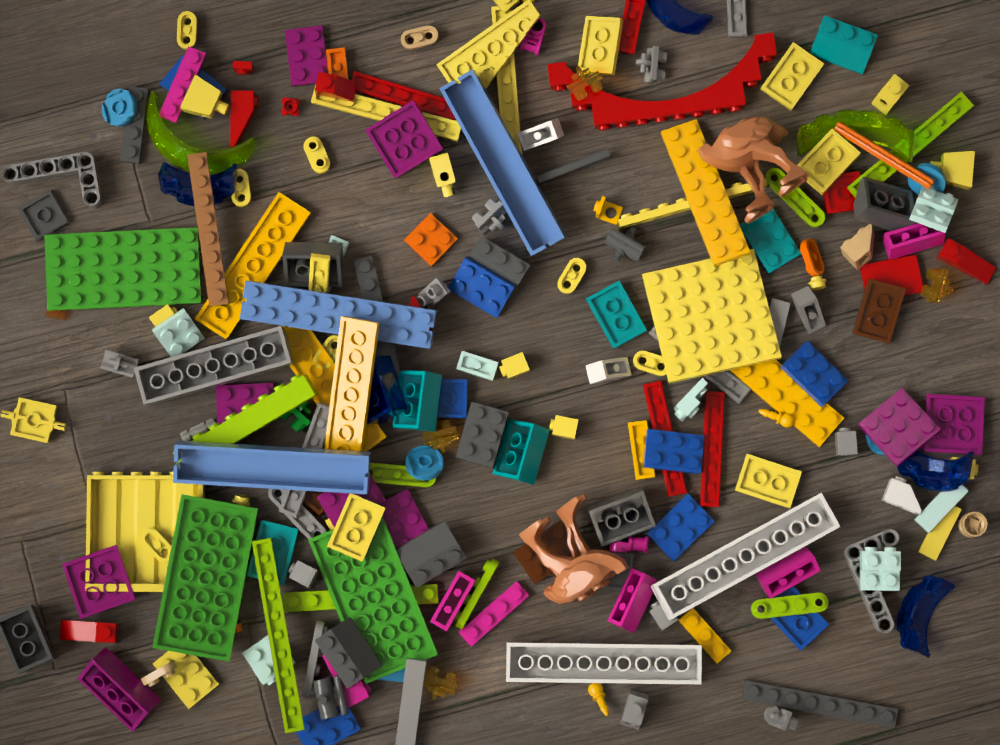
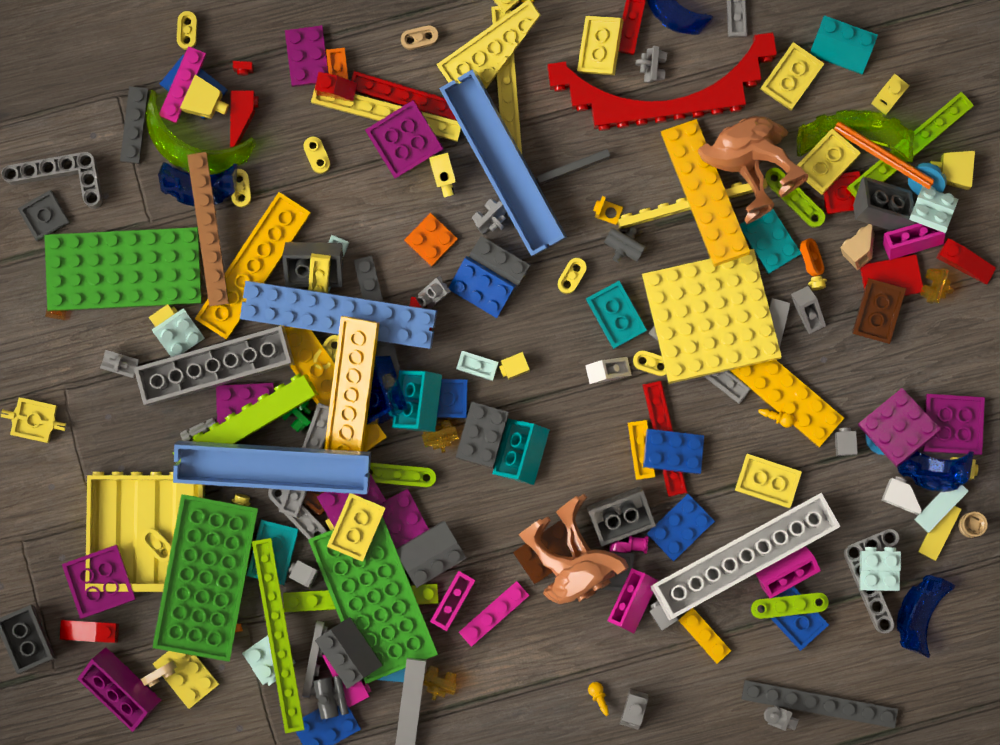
(119, 107): dark azure tile -> none
(294, 110): red plate -> none
(424, 463): dark azure tile -> none
(471, 600): lime plate -> none
(534, 39): dark pink piece -> none
(540, 134): white slope -> none
(564, 427): light yellow brick -> none
(593, 80): clear yellow hips -> none
(604, 663): white brick -> none
(689, 404): light aqua plate -> none
(712, 449): red tile -> none
(814, 374): blue plate -> none

